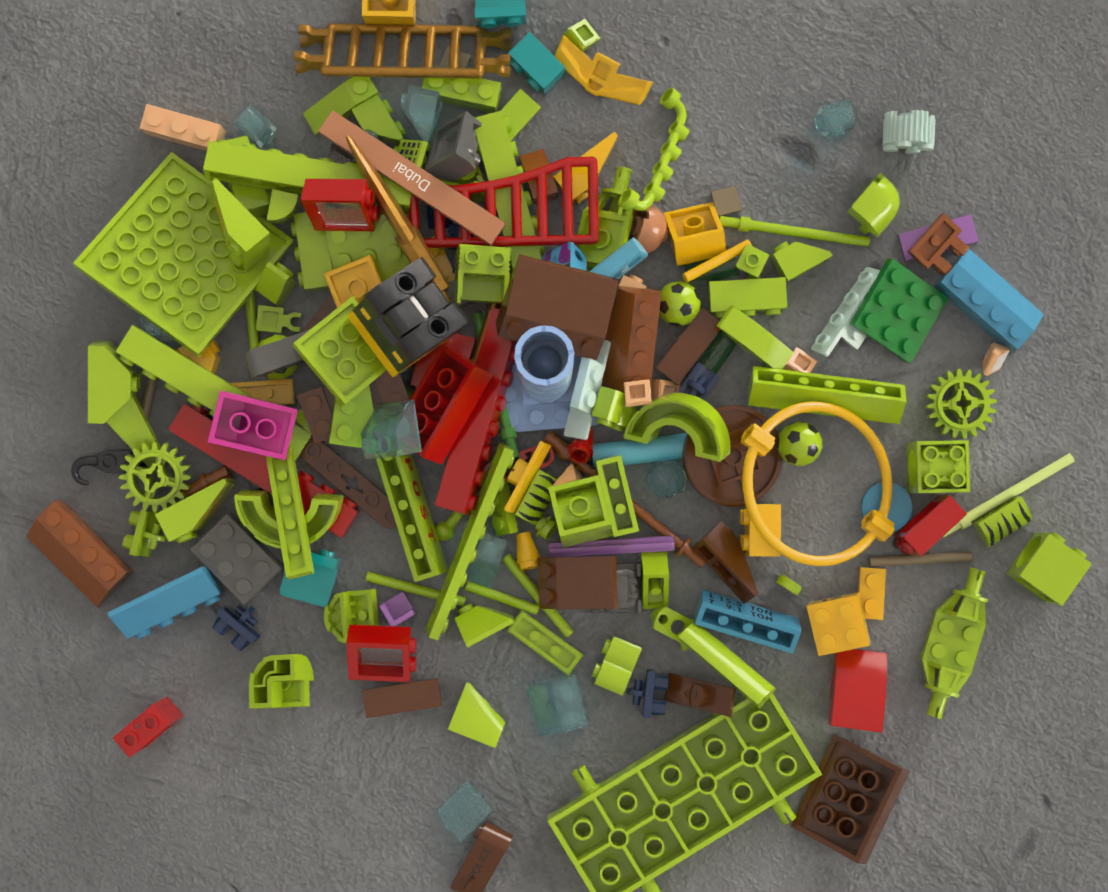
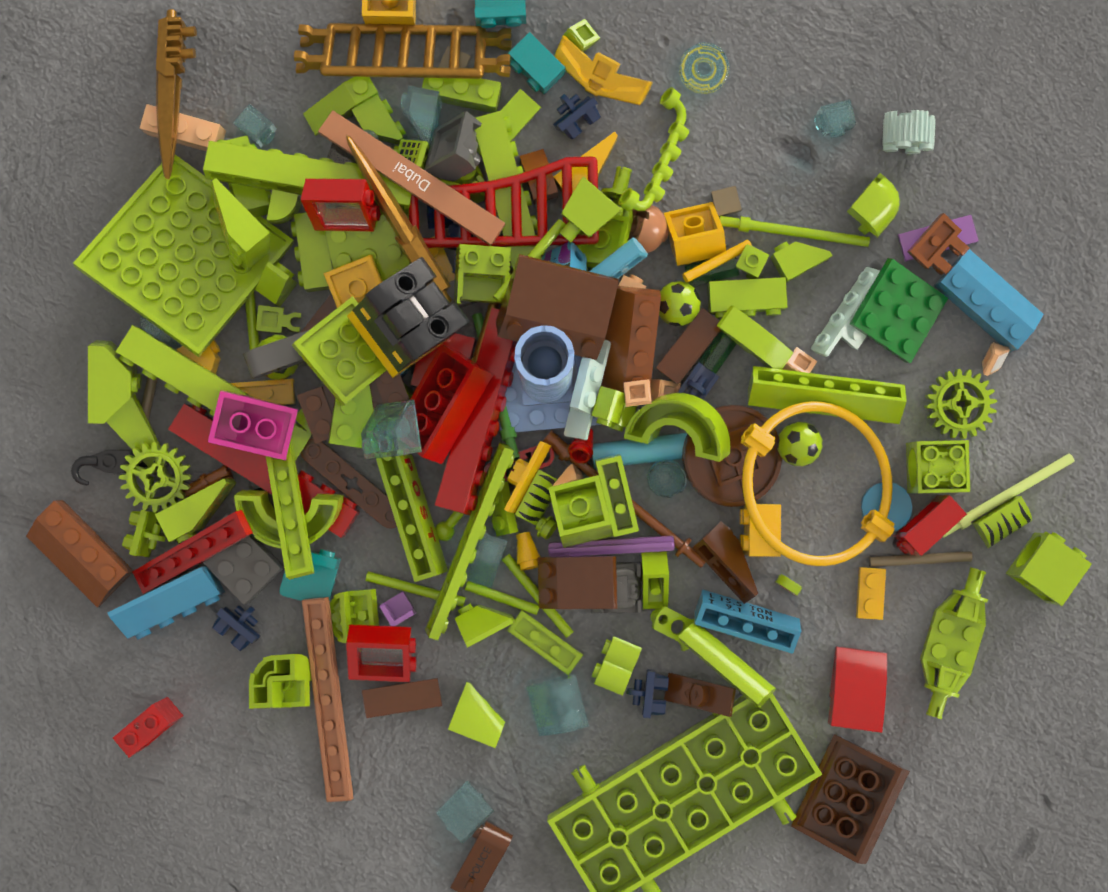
(169, 60): none -> pearl gold piece
(192, 551): none -> red plate
(327, 699): none -> nougat tile
(537, 251): none -> lime bar
(585, 108): none -> dark blue hips
(587, 211): none -> lime torso
(700, 82): none -> clear light blue tile
(838, 624): yellow brick -> none

